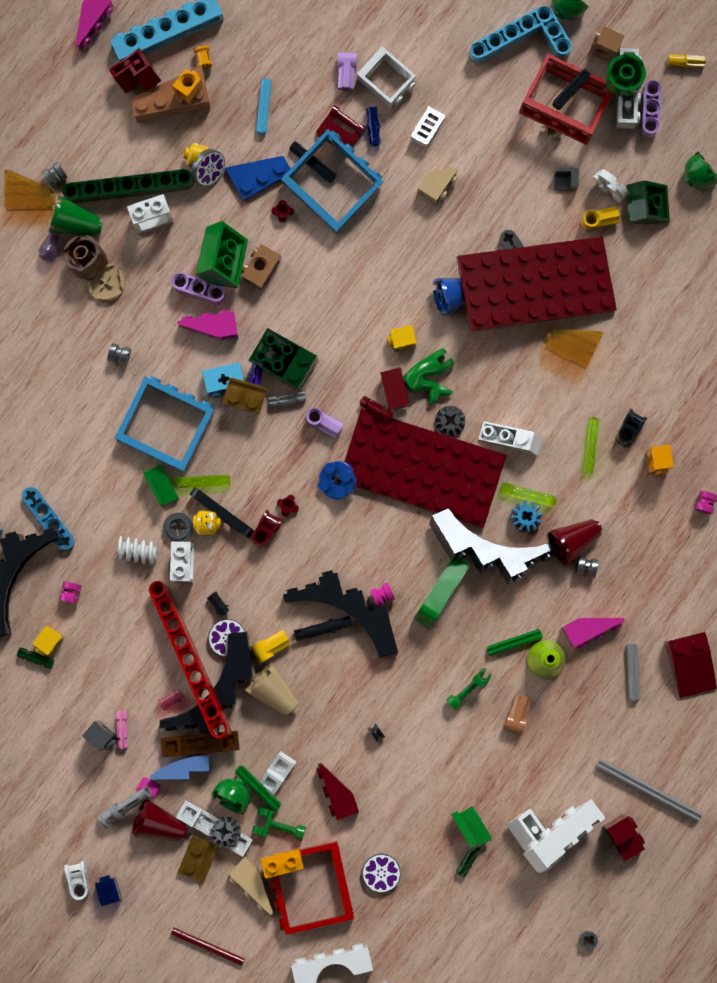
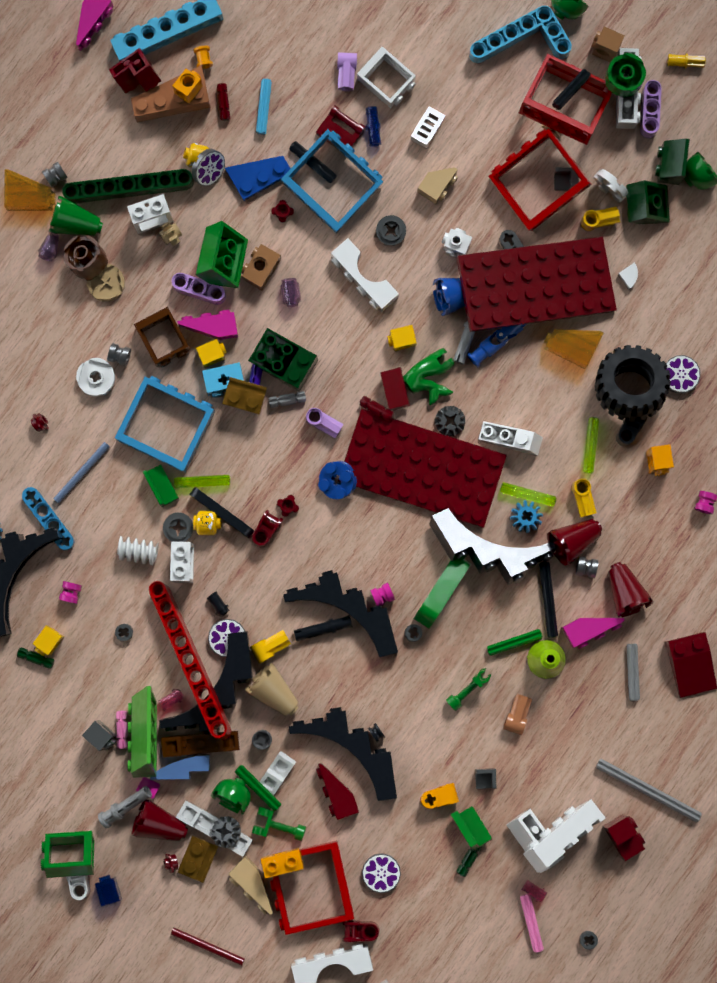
(39, 422): none -> dark red plate
(68, 869): none -> green window
(81, 472): none -> sand blue bar
(90, 368): none -> white plate
(123, 626): none -> dark grey bush
(143, 734): none -> bright green slope
(152, 321): none -> reddish brown window
(170, 233): none -> tan gear
(170, 863): none -> dark red plate
(211, 352): none -> yellow brick
(223, 101): none -> dark red axle
(259, 739): none -> flat silver wheel
(290, 292): none -> clear purple brick
(336, 728): none -> black arch
(358, 931): none -> dark red piece
(380, 293): none -> white arch
(391, 221): none -> dark grey gear
(419, 631): none -> dark grey bush
(443, 796): none -> light orange piece
(457, 235): none -> white brick
(464, 344): none -> light grey pin
(485, 778): none -> dark grey panel
(487, 349): none -> blue piece
(514, 159): none -> red window
(531, 923): none -> bright pink axle
(534, 891): none -> clear pink pin
(548, 599): none -> black axle
(584, 500): none -> yellow piece
(627, 591): none -> dark red cone
(629, 275): none -> white tile
(636, 361): none -> black tyre
(673, 161): none -> dark green slope
(683, 374): none -> tile

